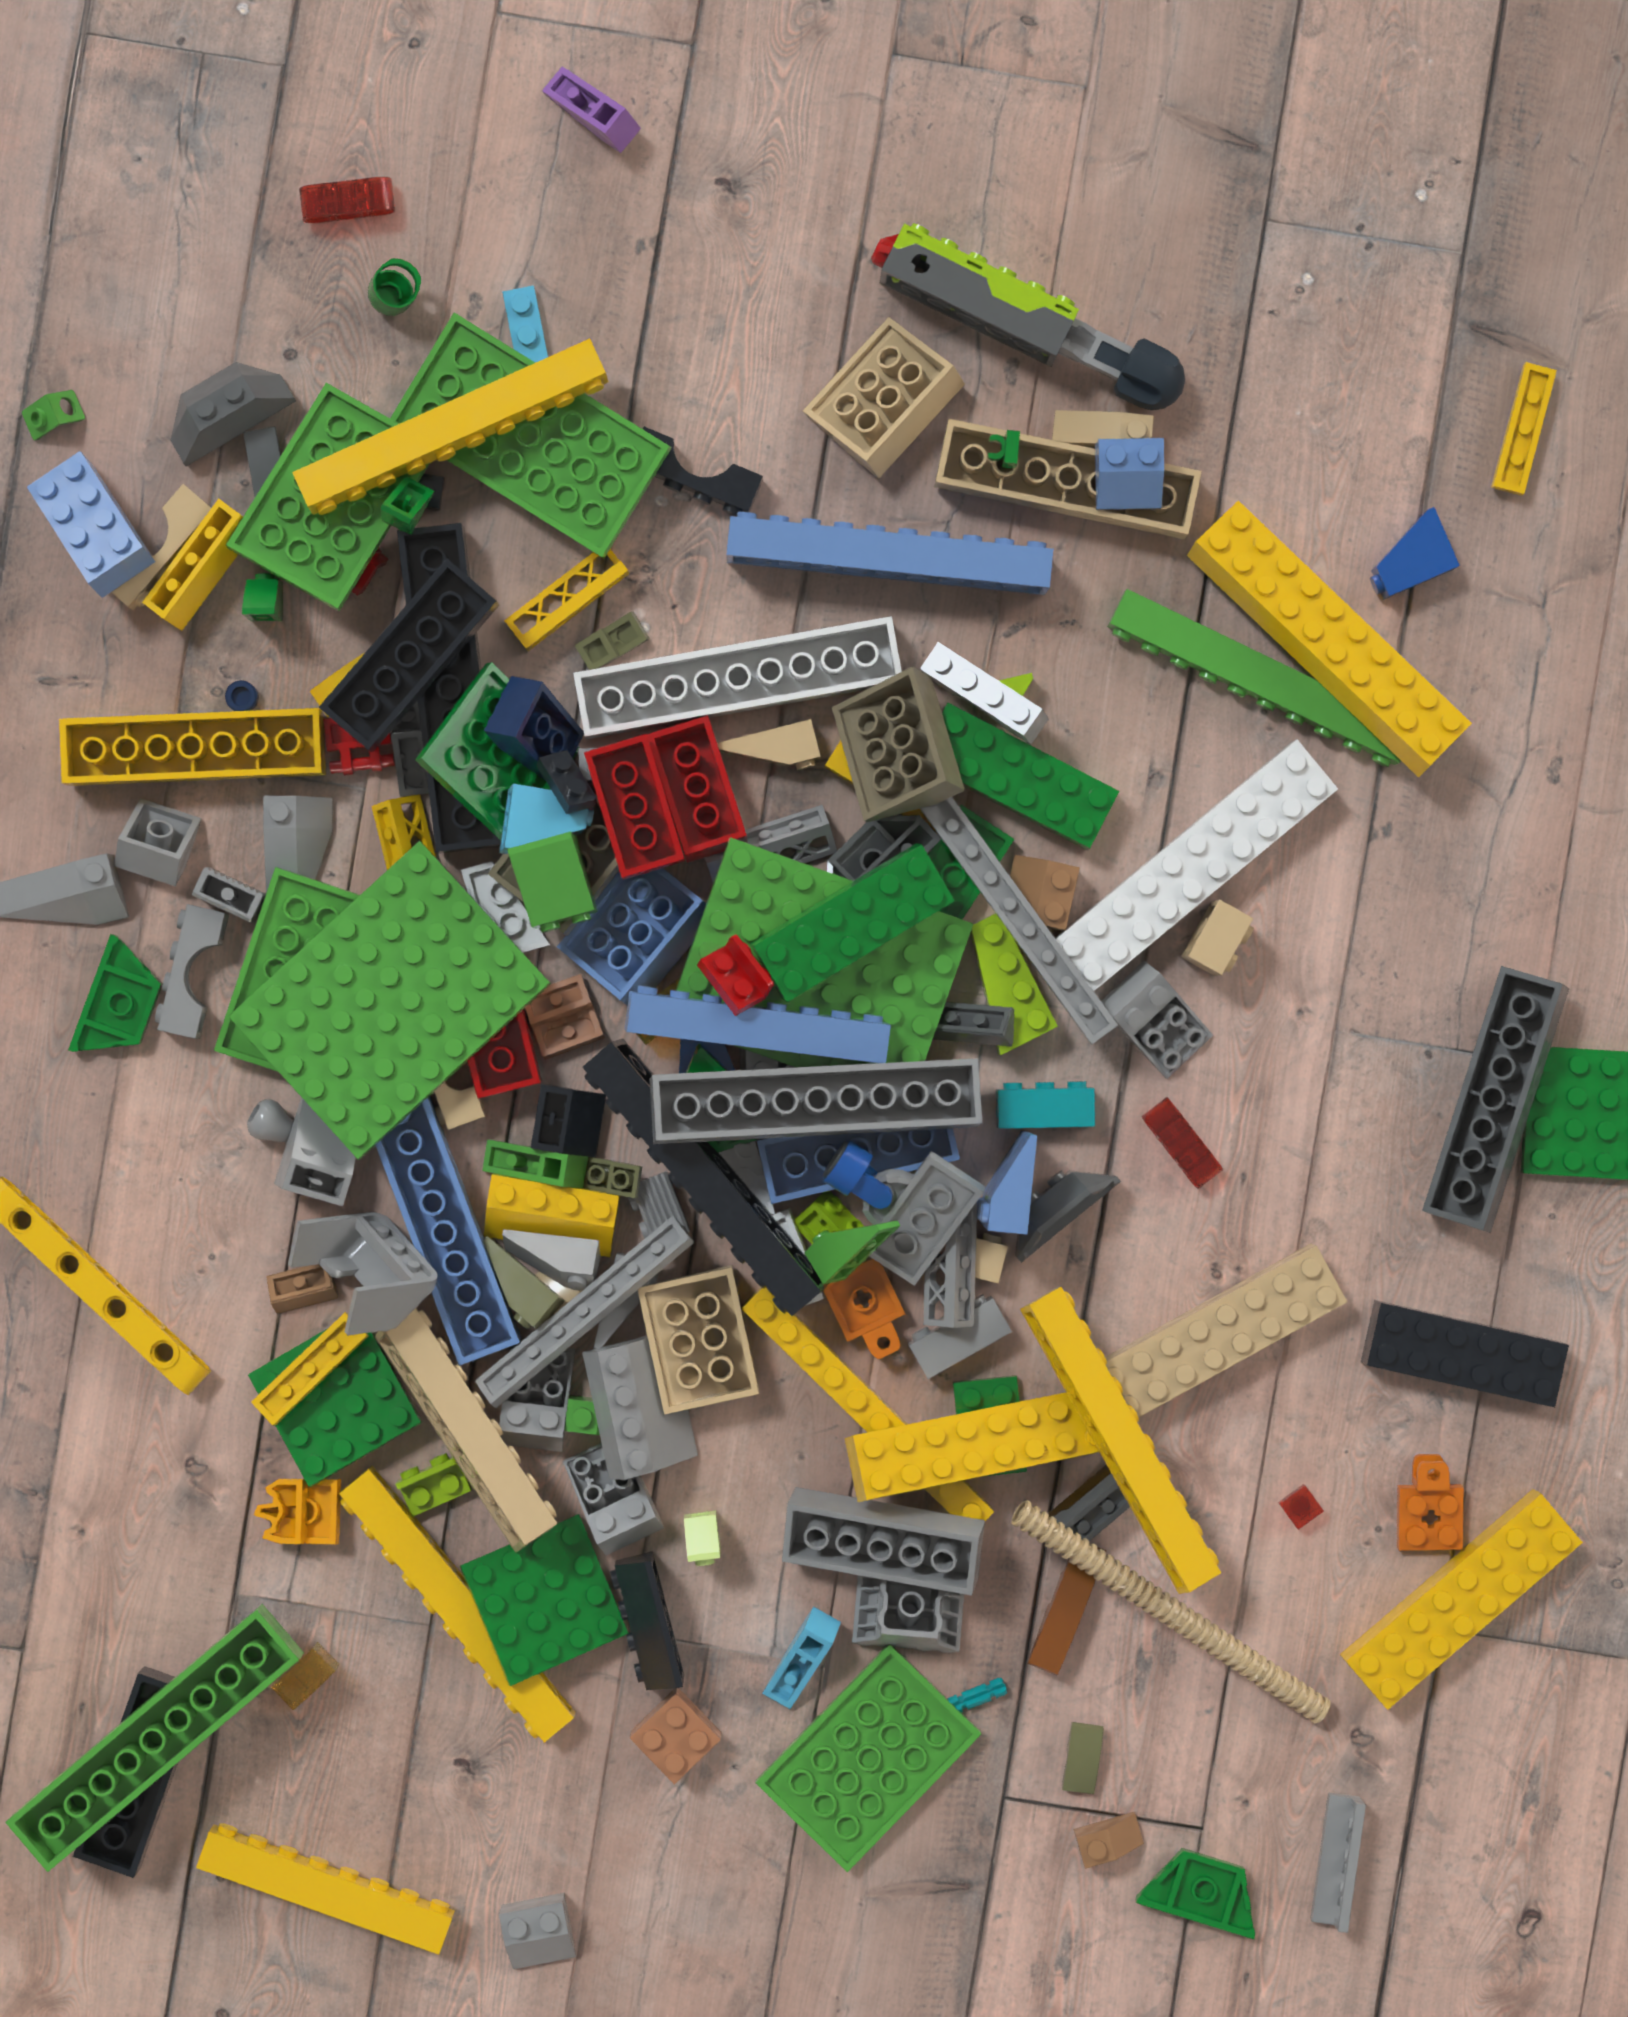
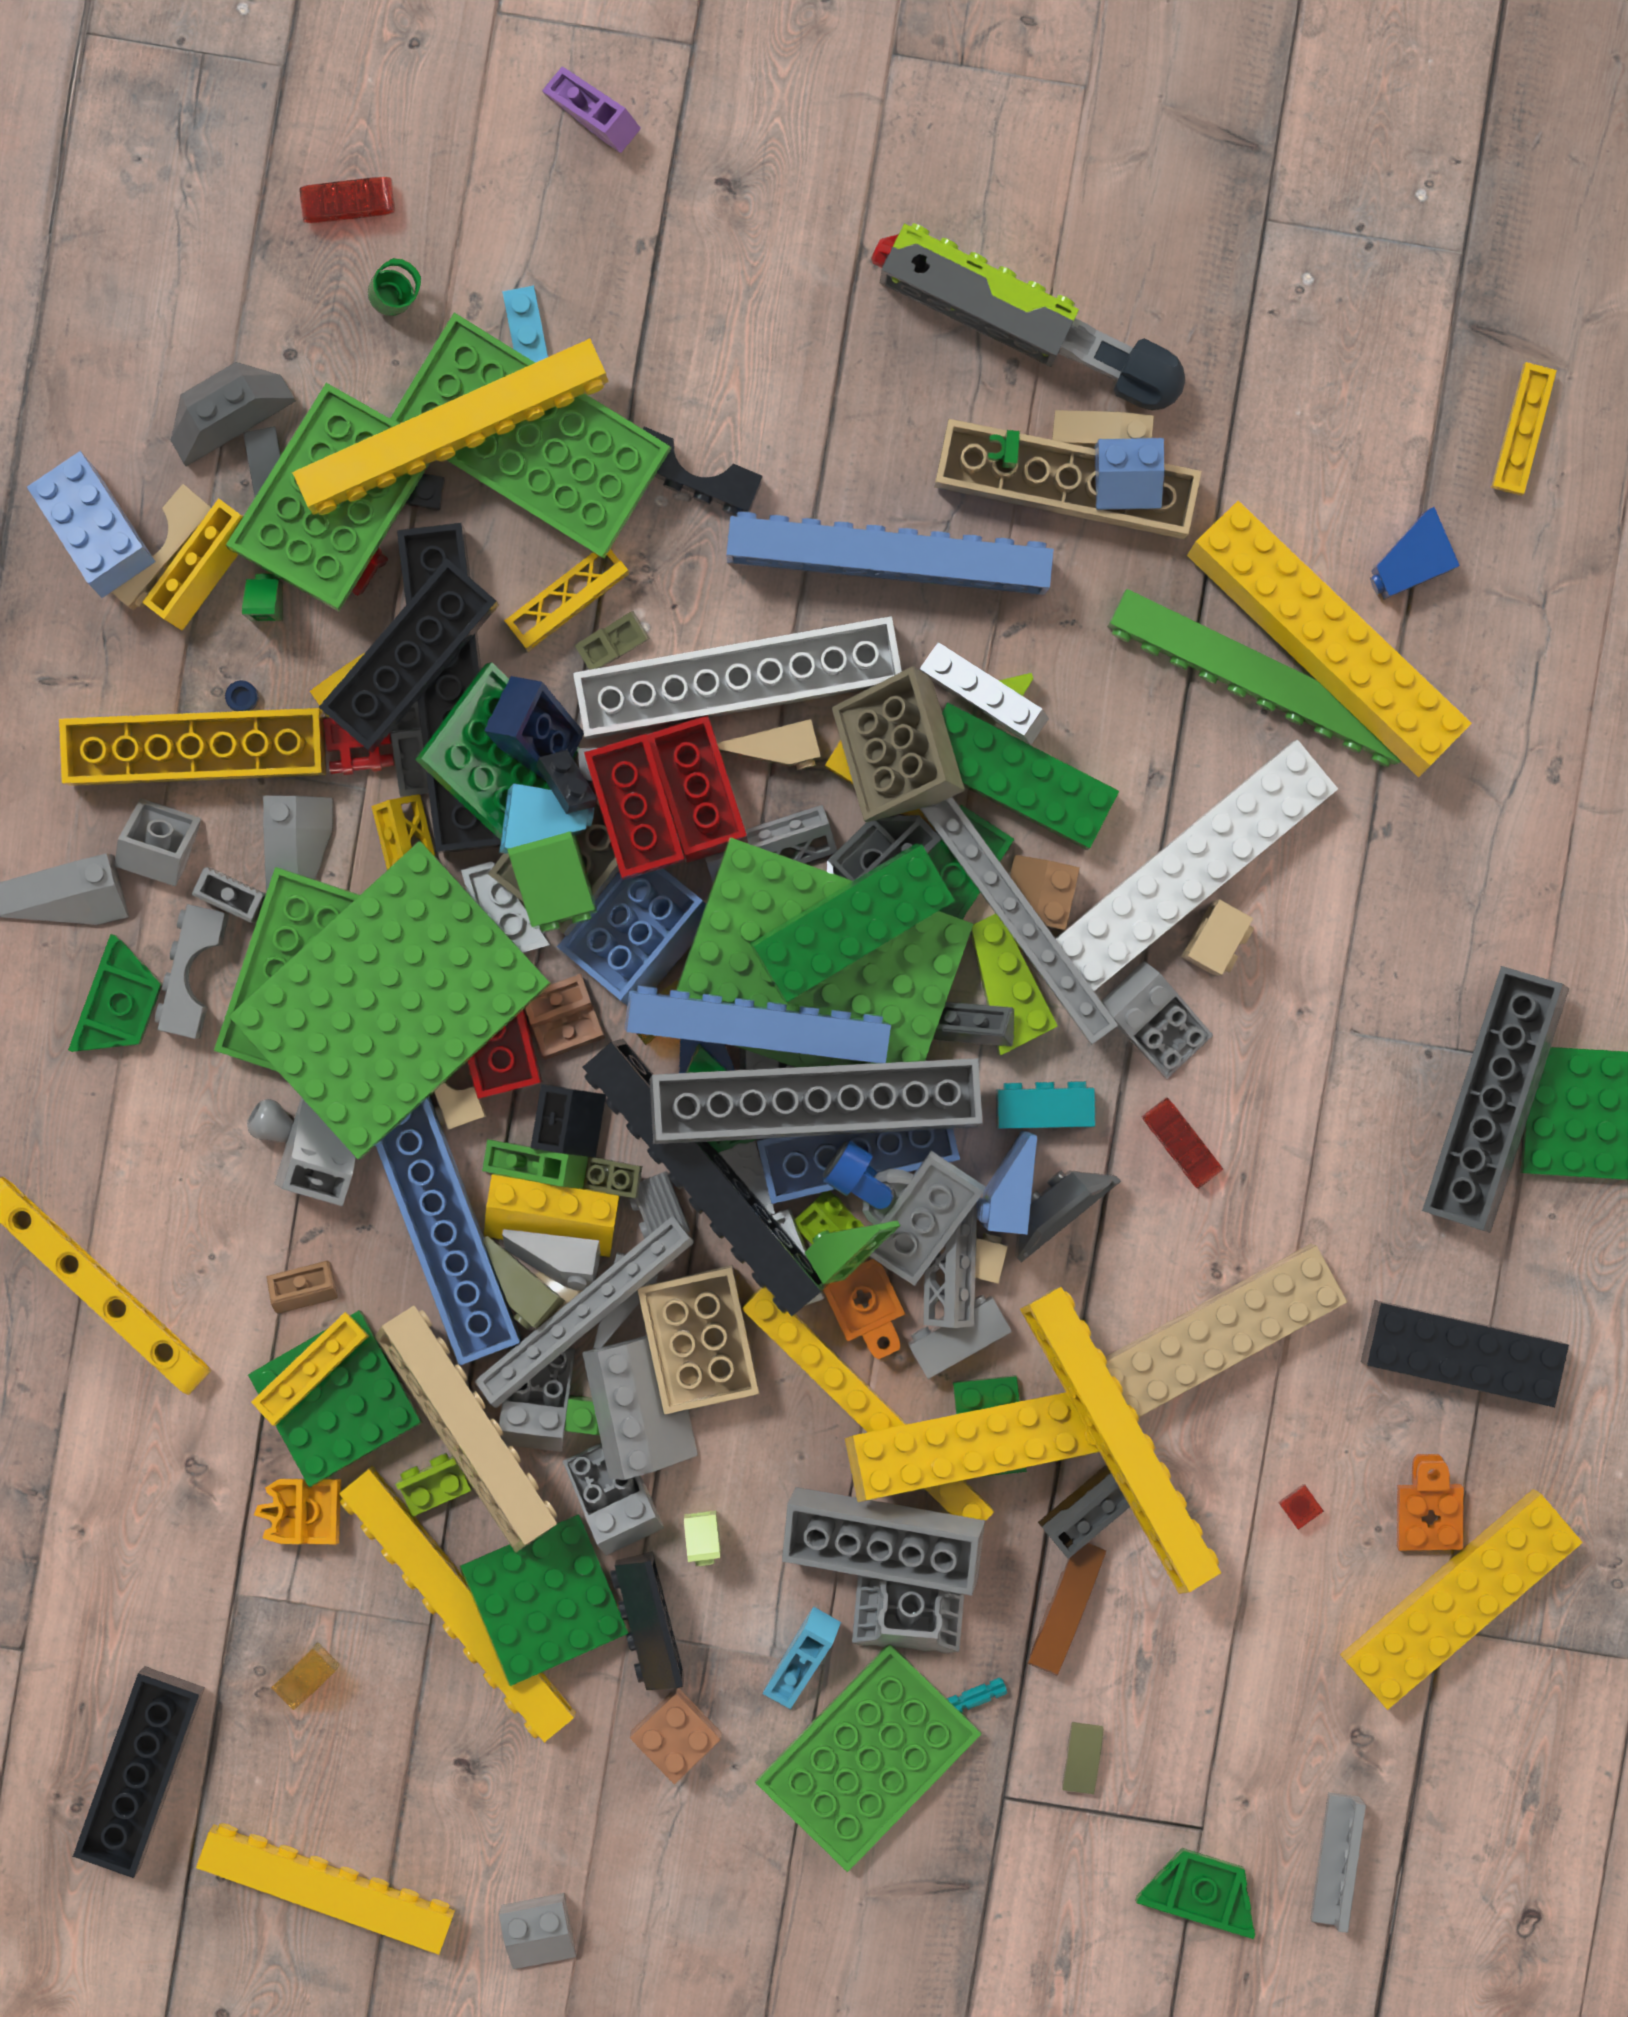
(47, 414): bright green bracket -> none
(154, 1737): bright green brick -> none
(379, 1257): light grey windscreen -> none
(406, 505): green slope -> none
(736, 975): red bracket -> none
(884, 397): tan slope -> none
(1108, 1839): medium nougat slope -> none
(1171, 1612): tan piece -> none

